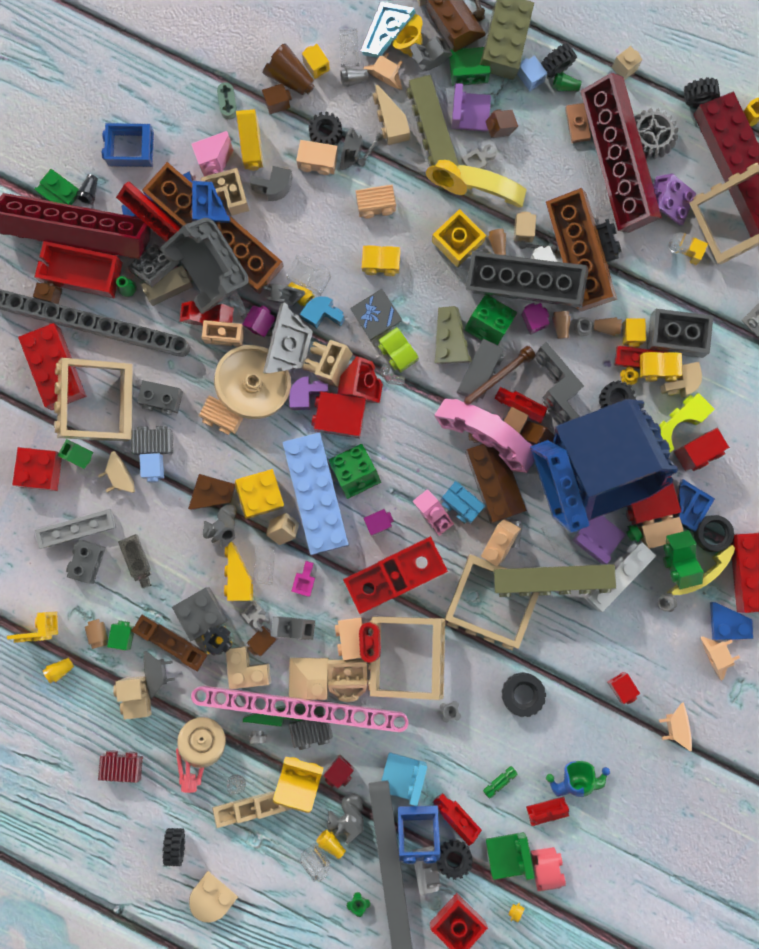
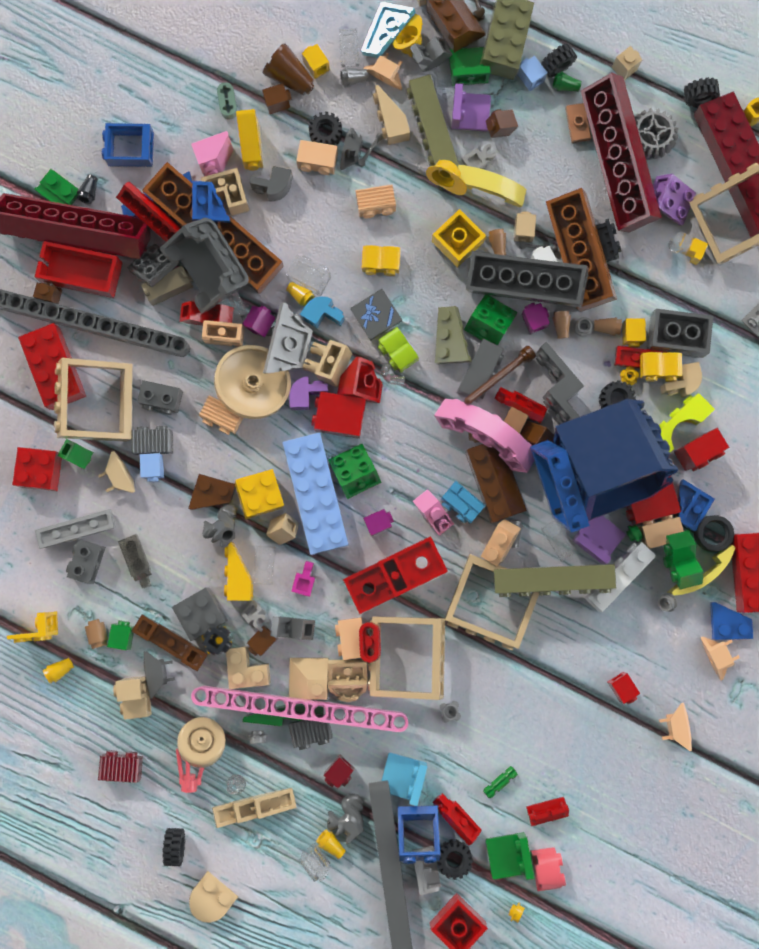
(126, 286): green cone -> none
(283, 293): dark grey piece -> none
(298, 784): yellow bracket -> none
(358, 910): green plate -> none
(538, 694): black tyre -> none
(578, 779): green piece -> none

